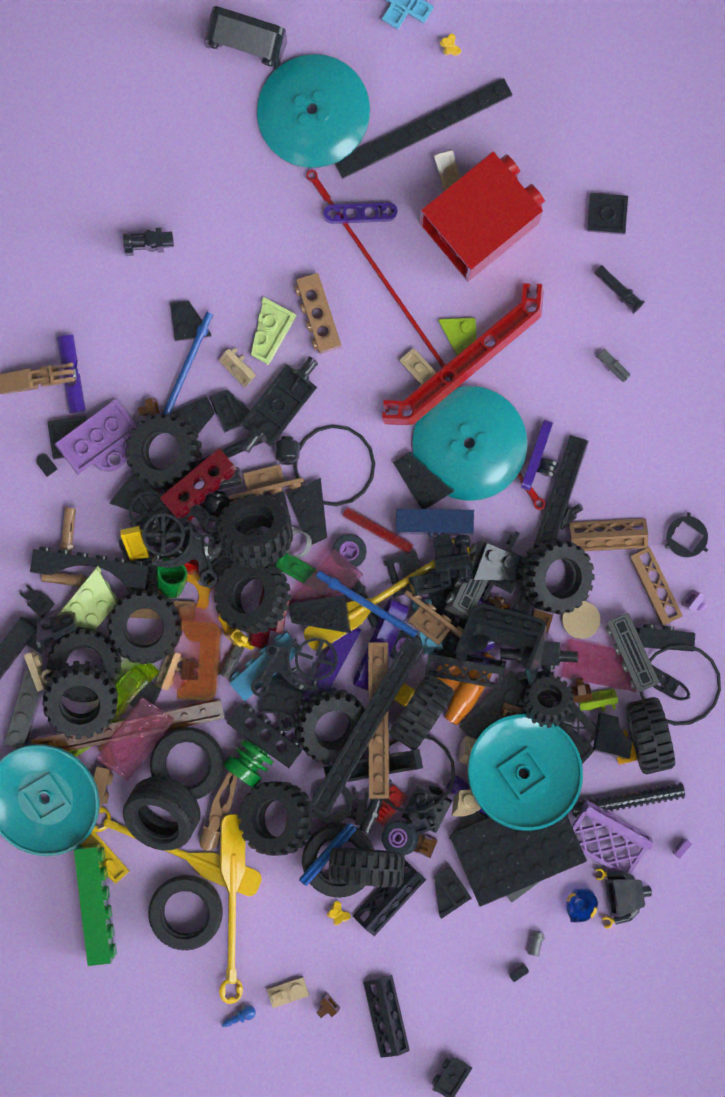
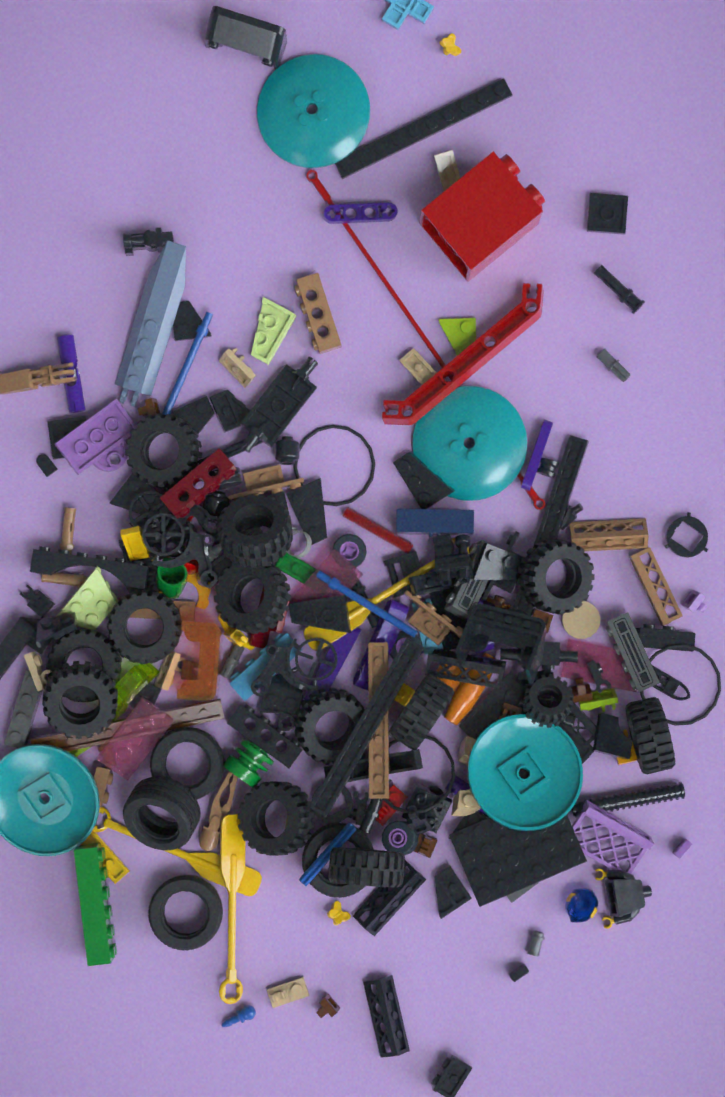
(153, 323): none -> sand blue hinge
(595, 671): none -> black plate

